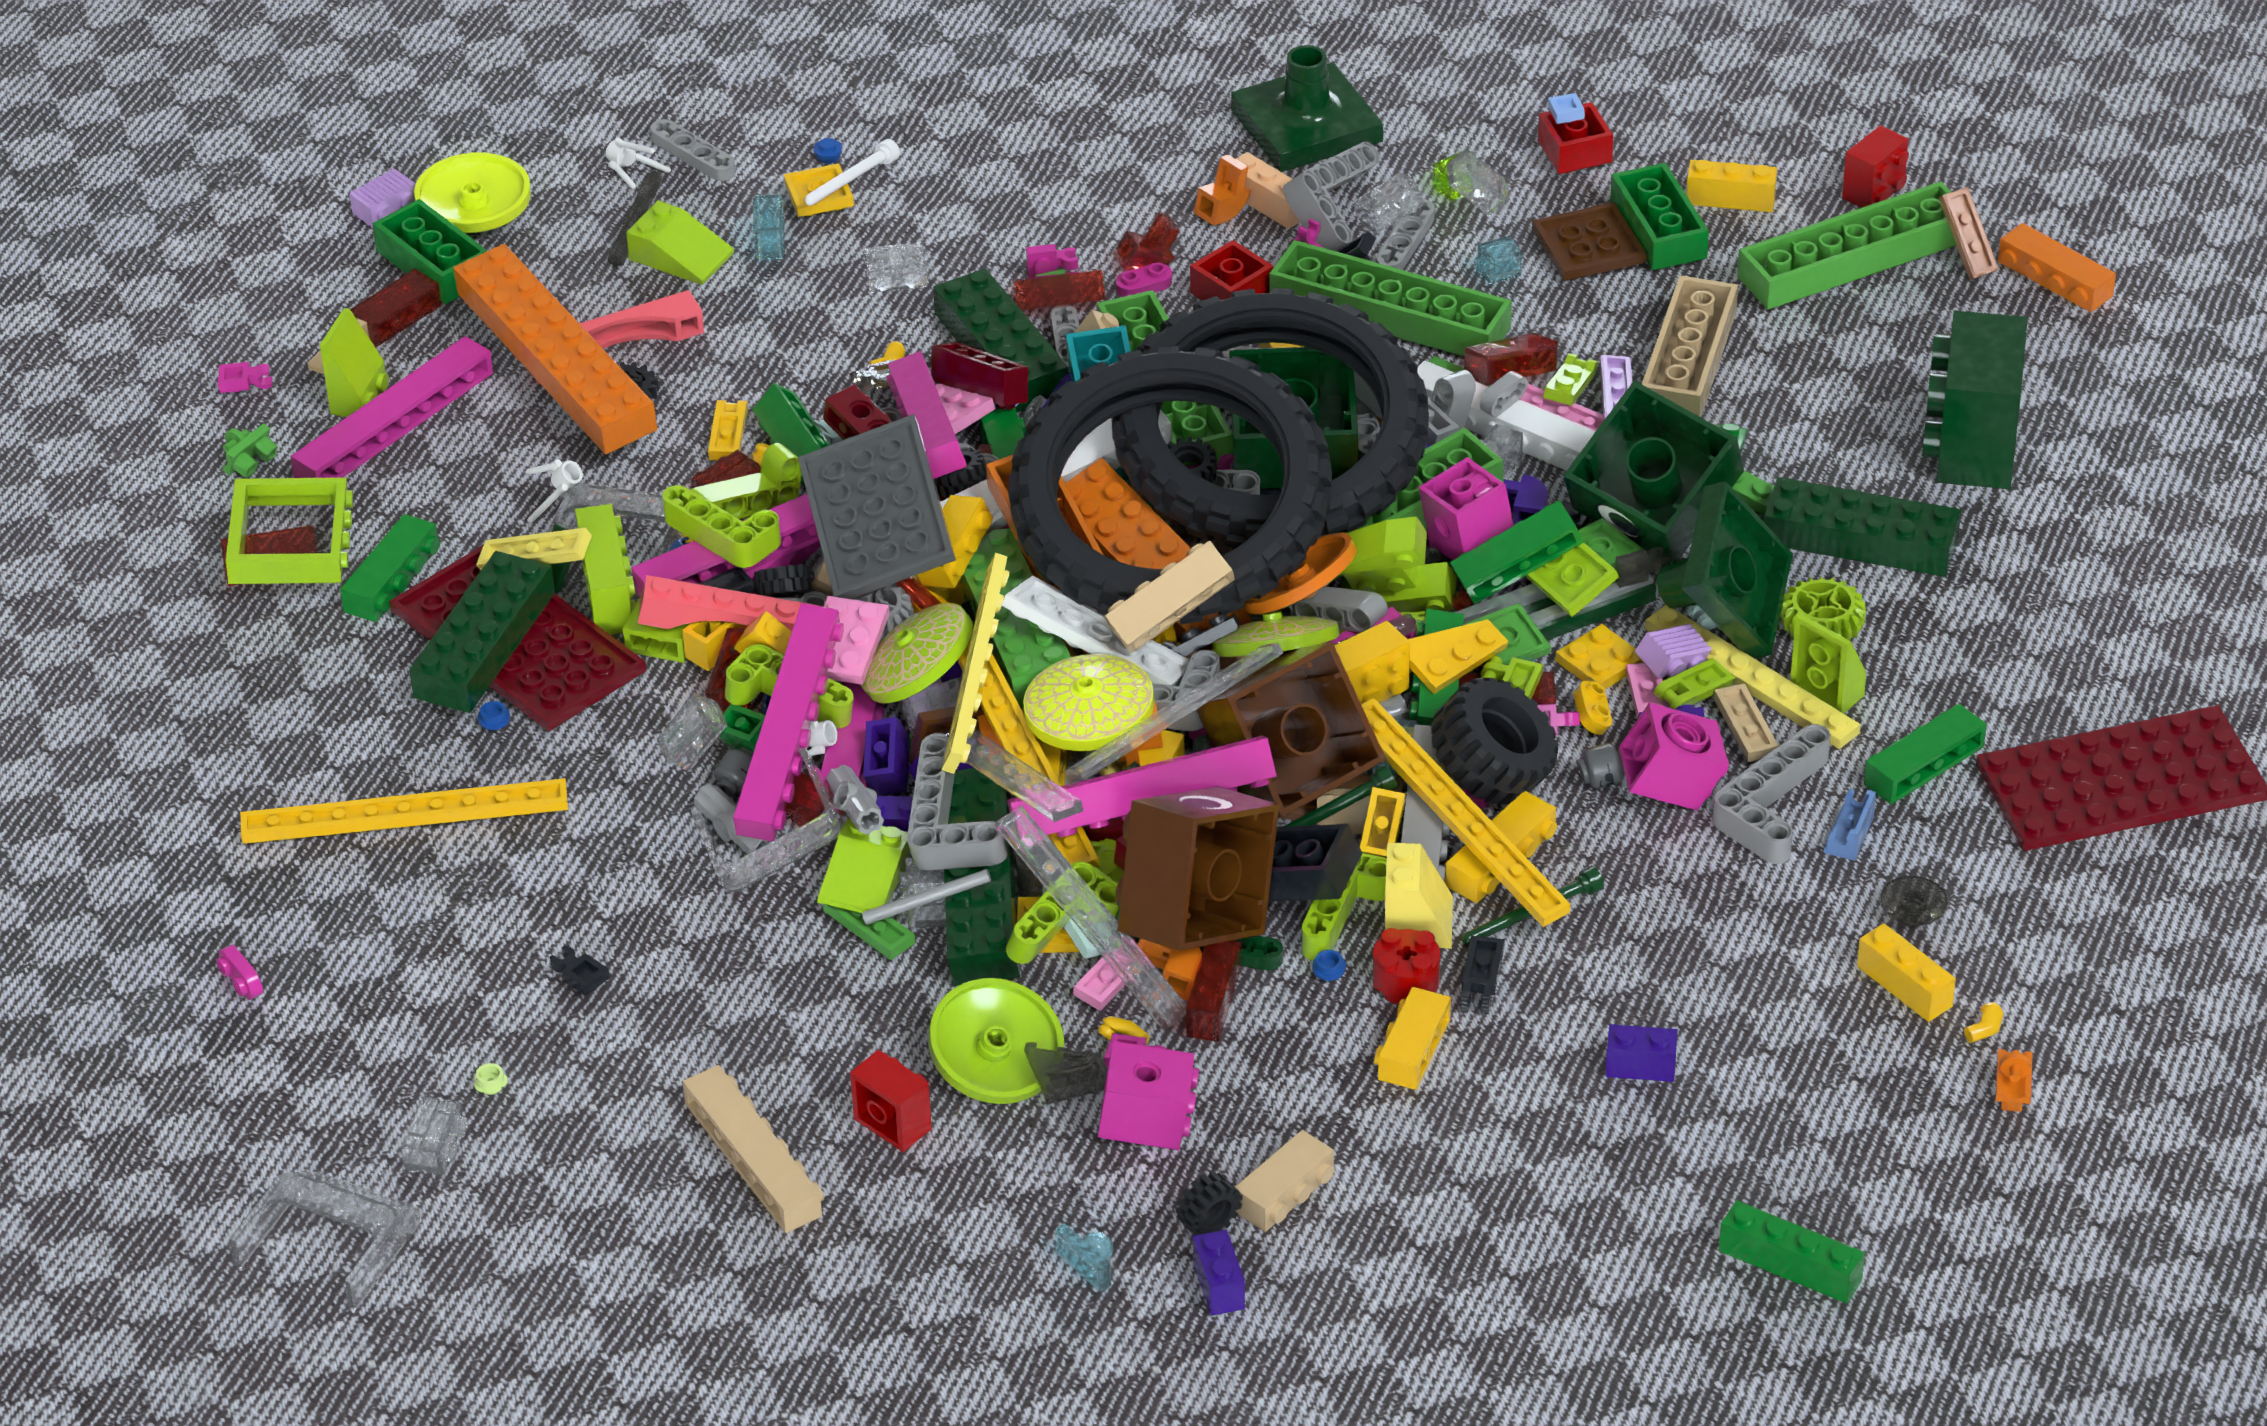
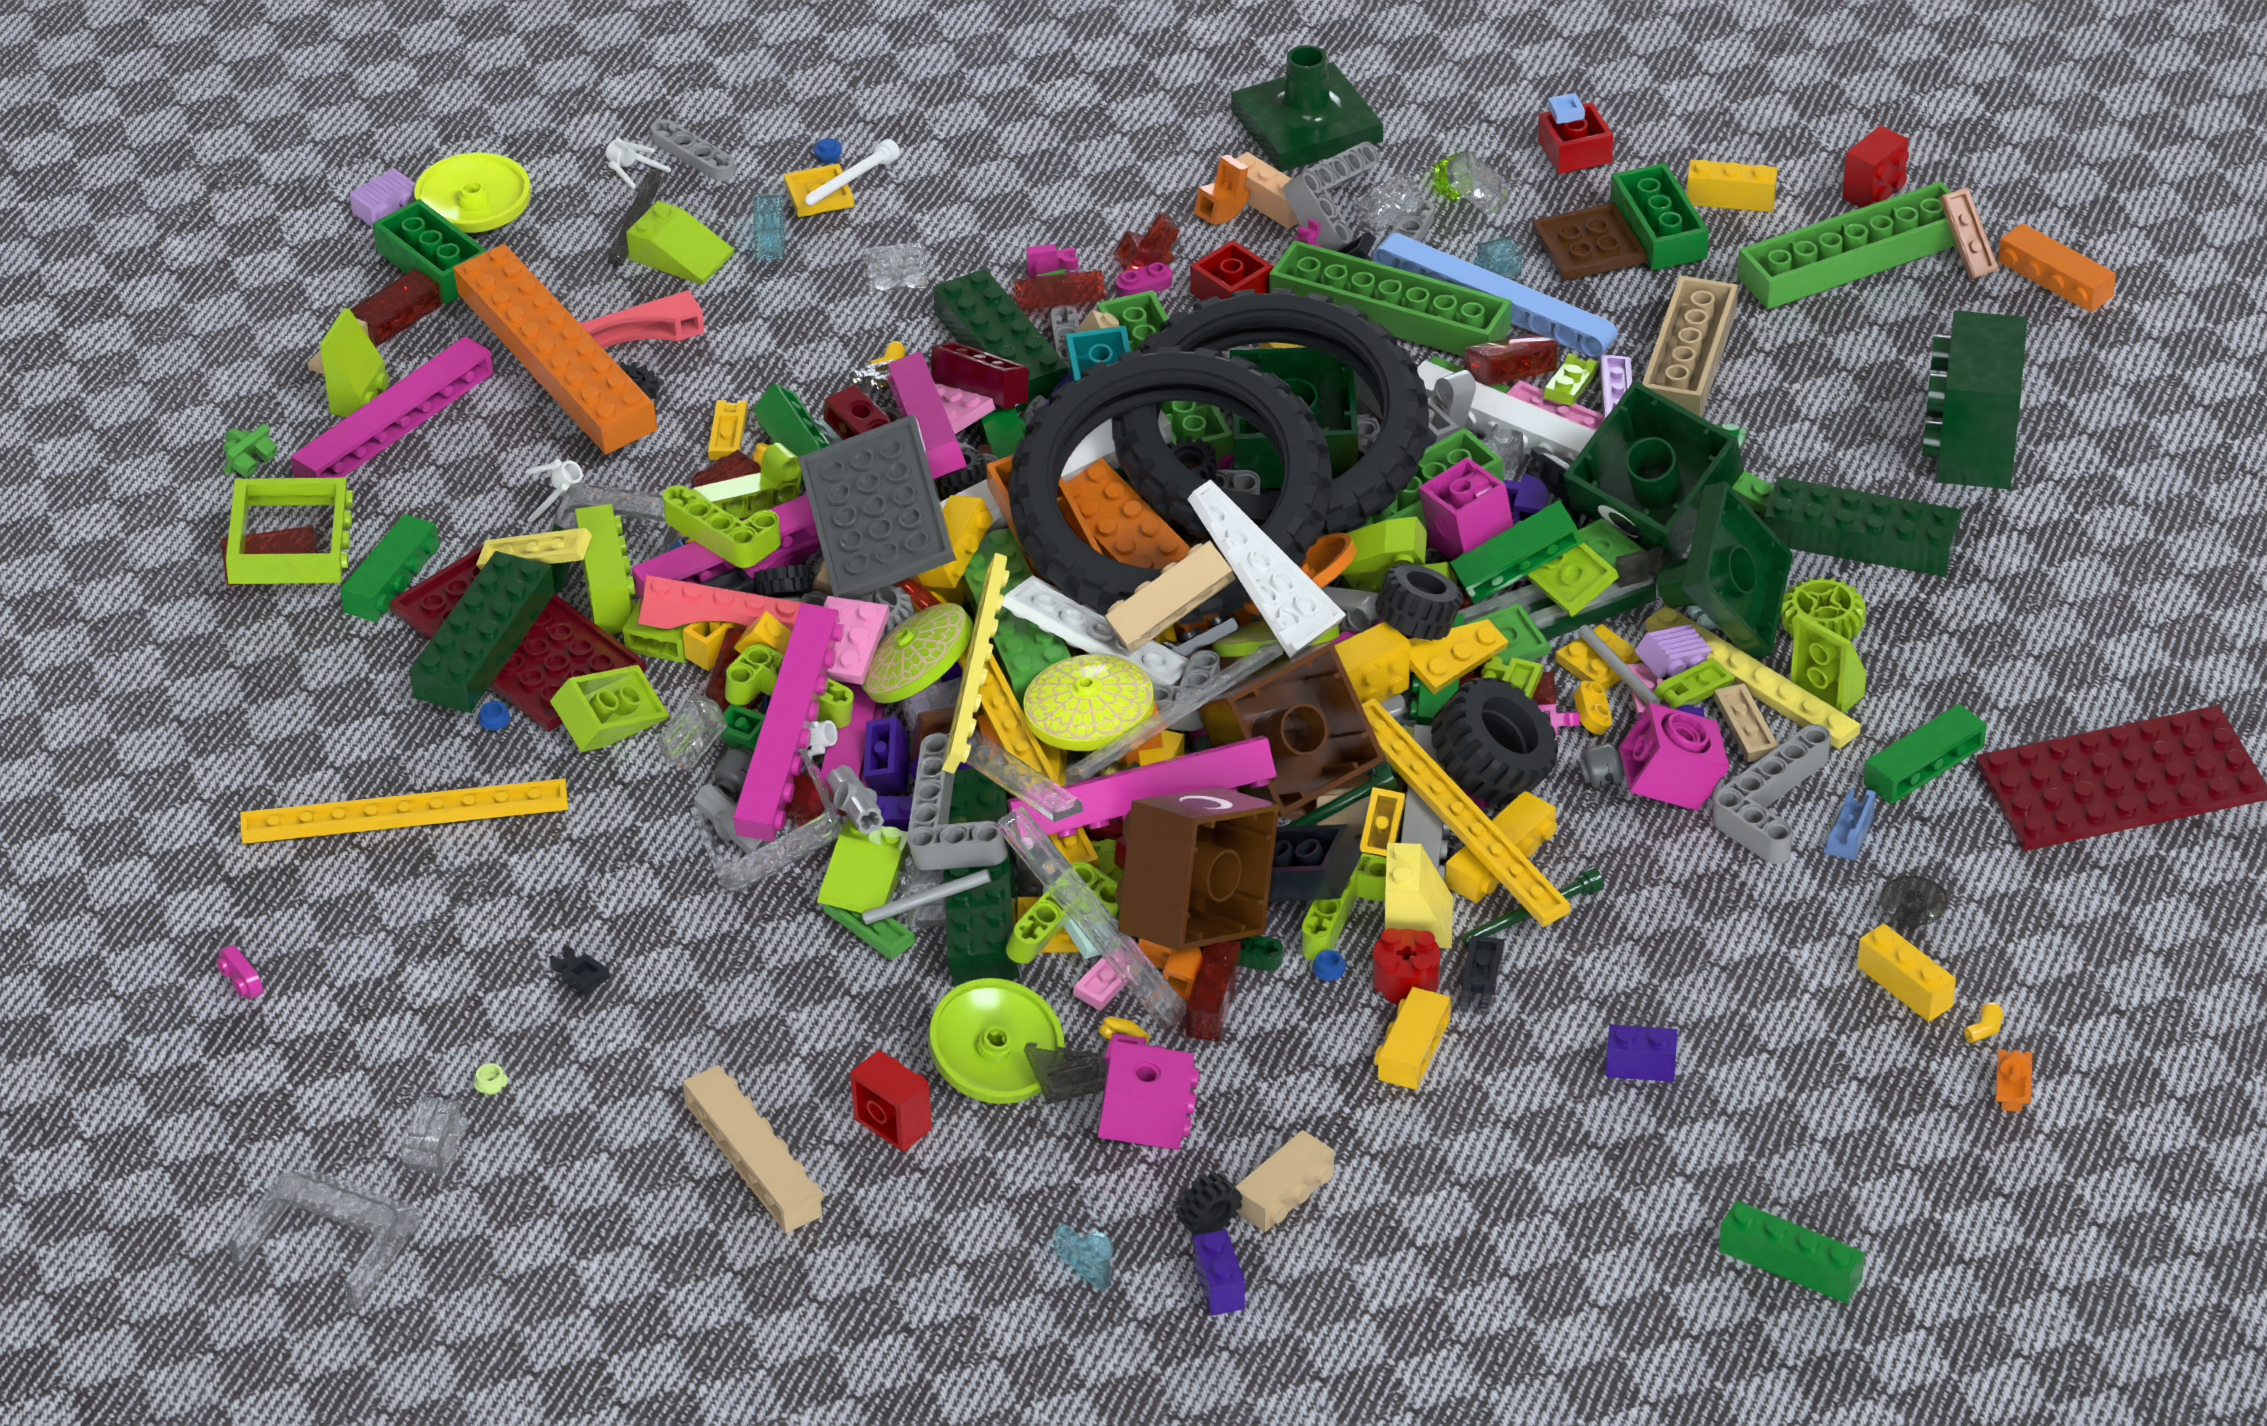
(239, 376): dark pink plate -> none
(607, 706): none -> lime slope
(1279, 588): none -> white wing
(1418, 601): none -> black tyre
(1503, 393): light grey beam -> none
(1530, 308): none -> light blue beam
(1549, 472): none -> black hinge
(1617, 665): none -> light grey bar

